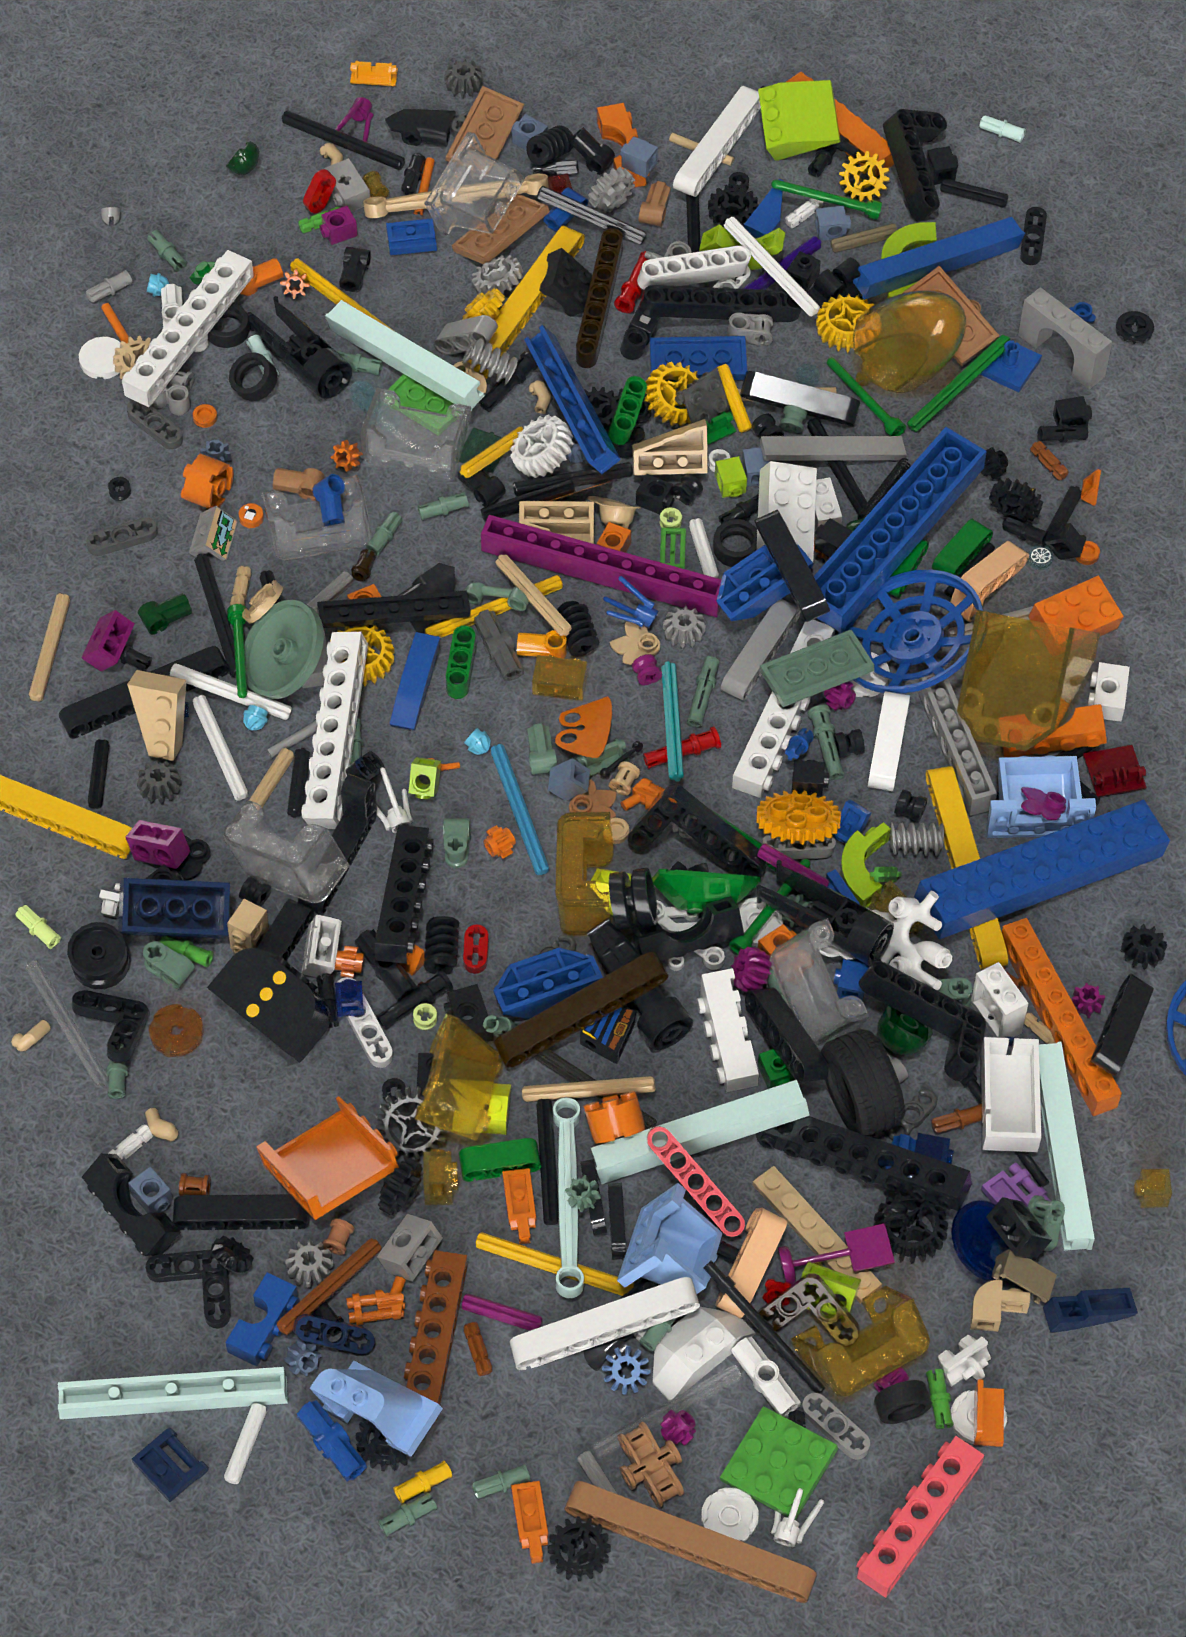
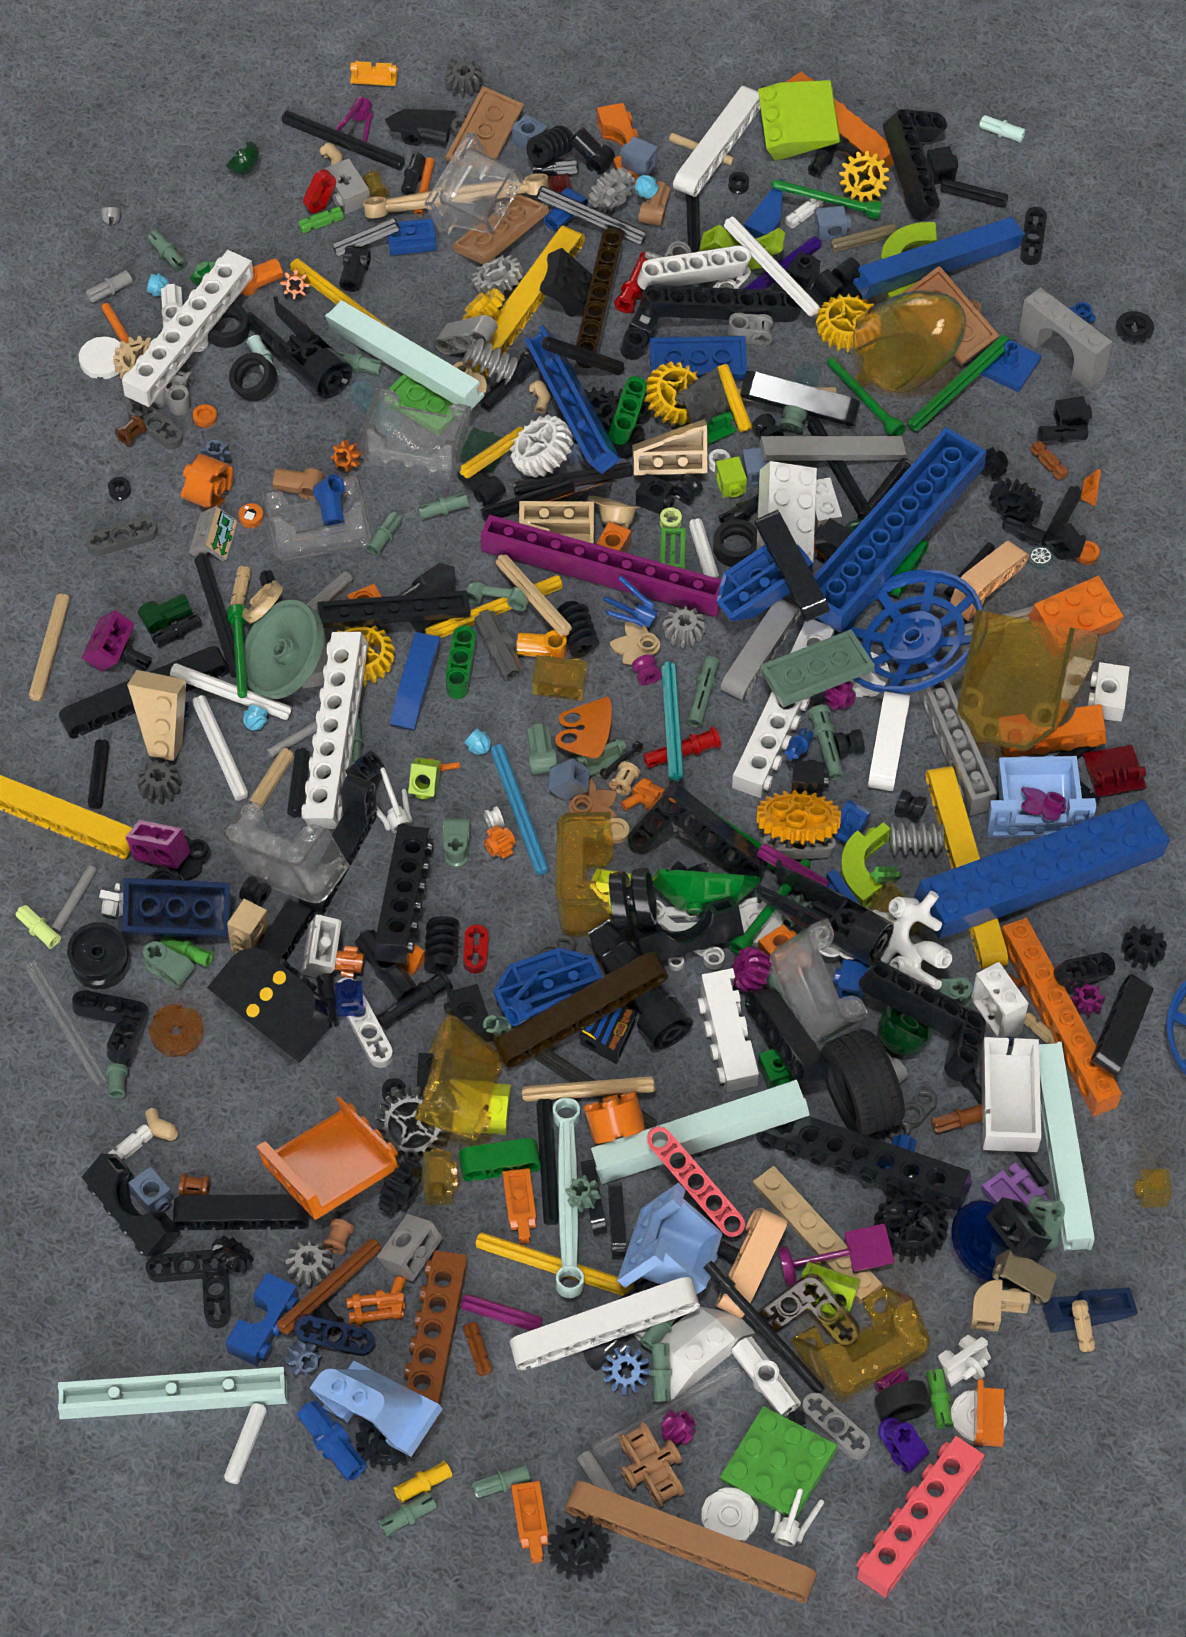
(31, 1037): tan arm -> none
(74, 899): none -> light grey piece
(127, 437): none -> reddish brown bush
(163, 1470): dark blue plate -> none
(176, 630): none -> black pin
(338, 225): magenta brick -> none
(361, 569): dark brown pin -> none
(367, 236): none -> axle
(427, 1008): yellowish green bush -> none
(494, 818): none -> white bush
(522, 1010): none -> blue plant
(583, 355): none -> black axle
(646, 186): none -> medium azure plate
(661, 1372): none -> sand green pin
(733, 204): black gear -> none
(773, 1286): red plate -> none
(902, 1443): none -> dark purple piece
(934, 1147): clear blue brick -> none
(962, 548): green beam -> none
(1083, 1325): none -> tan axle
(1090, 963): none -> black beam

